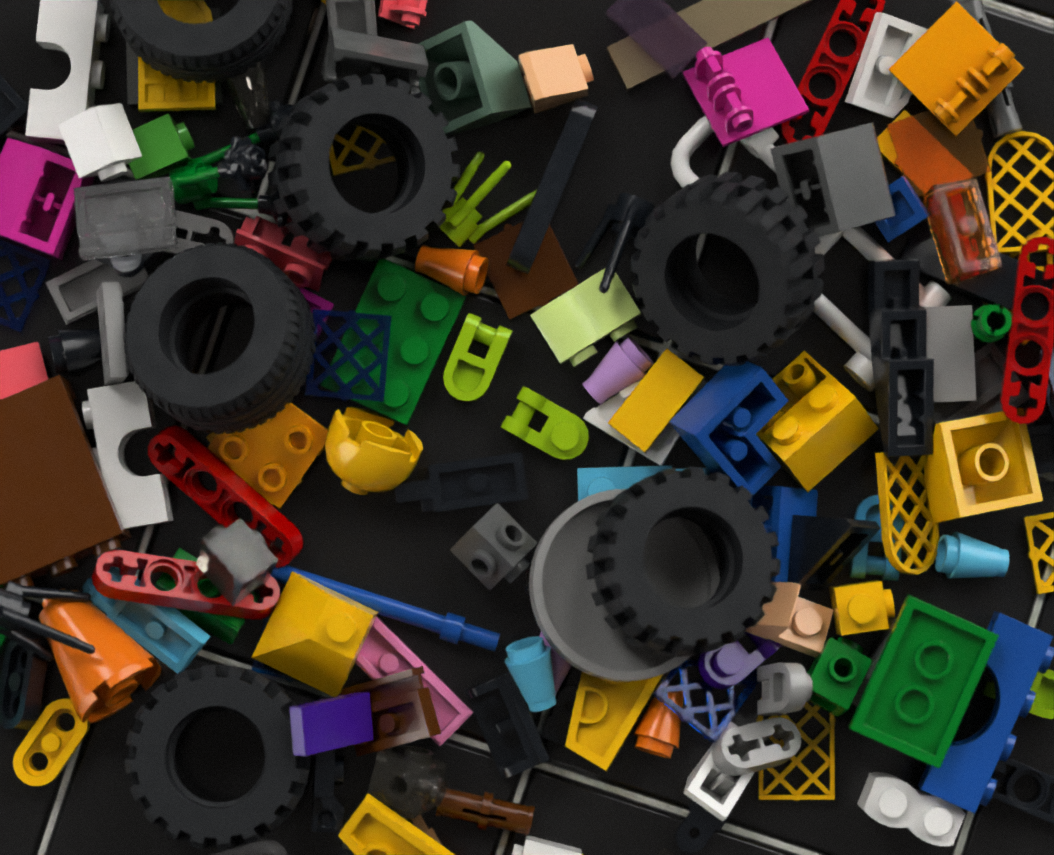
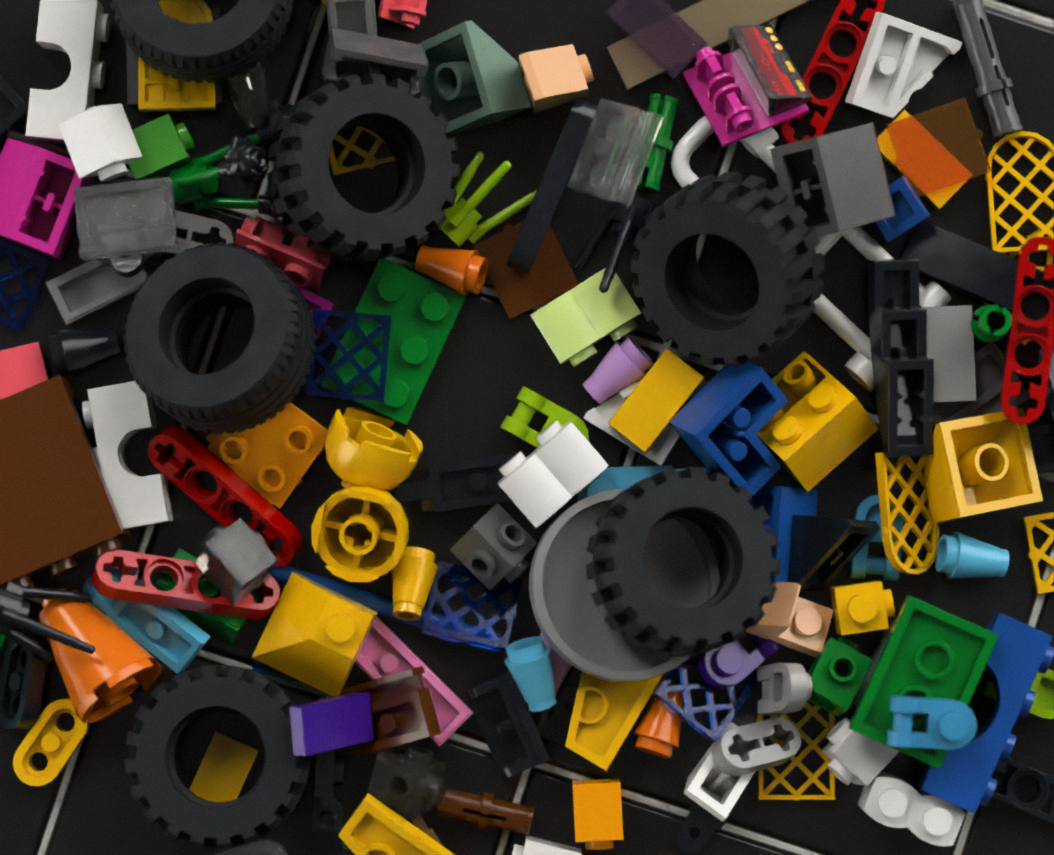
(112, 332): light grey tile -> none
(223, 769): none -> yellow tile
(360, 533): none -> yellow cylinder
(412, 582): none -> yellow cone
(462, 635): none -> clear blue window
(466, 374): lime plate -> none
(551, 472): none -> white brick
(597, 812): none -> light orange brick
(615, 152): none -> clear plate
(662, 145): none -> green pin
(767, 68): none -> slope
(855, 756): none -> white brick
(947, 724): none -> dark azure plate
(956, 68): light orange hinge -> none
(961, 230): clear orange slope -> none

